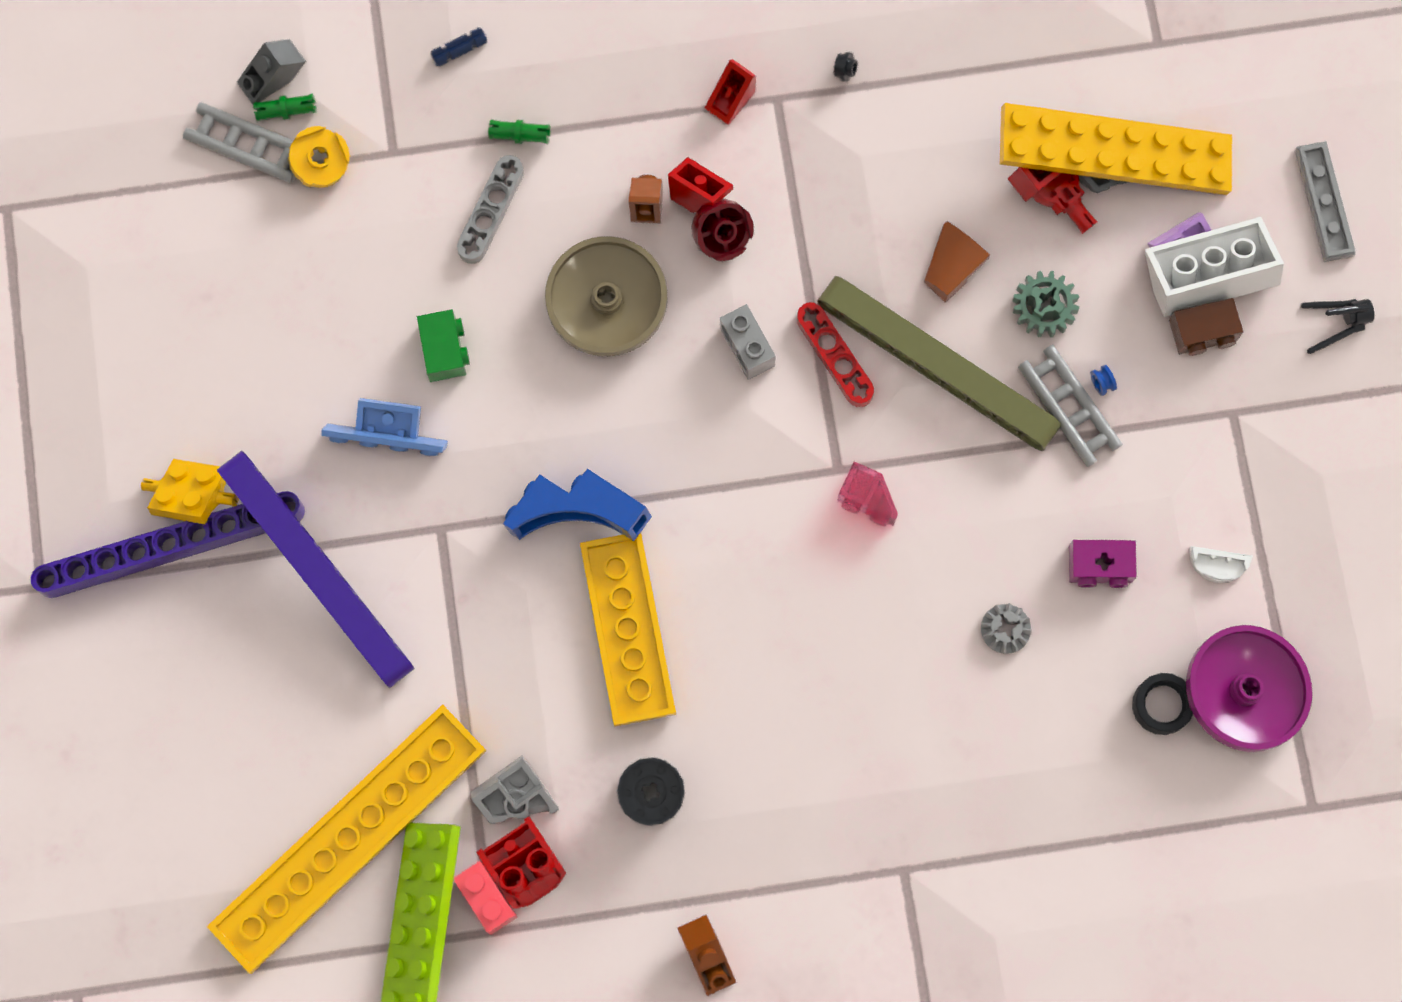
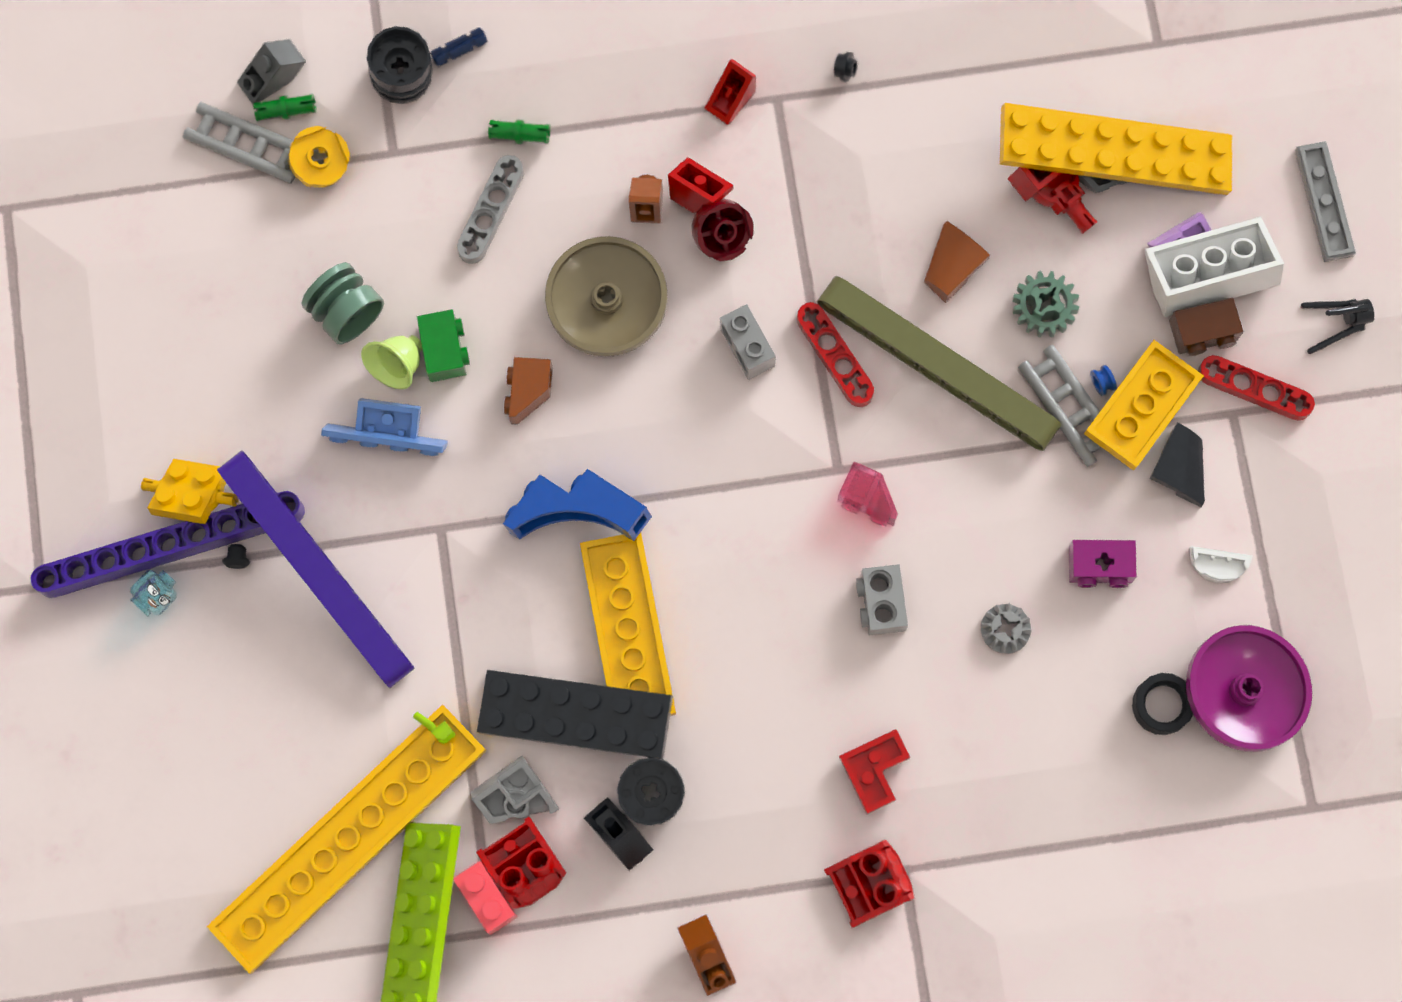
(153, 592): none -> clear light blue head
(236, 557): none -> black piece
(342, 303): none -> sand green wheel
(393, 360): none -> yellowish green hat
(396, 49): none -> black wheel
(442, 732): none -> lime hand
(530, 387): none -> dark orange slope
(575, 714): none -> black plate
(618, 833): none -> black slope
(866, 767): none -> red plate
(871, 882): none -> red slope
(890, 599): none -> light grey brick
(1143, 405): none -> yellow plate
(1182, 465): none -> black slope
(1257, 383): none -> red beam

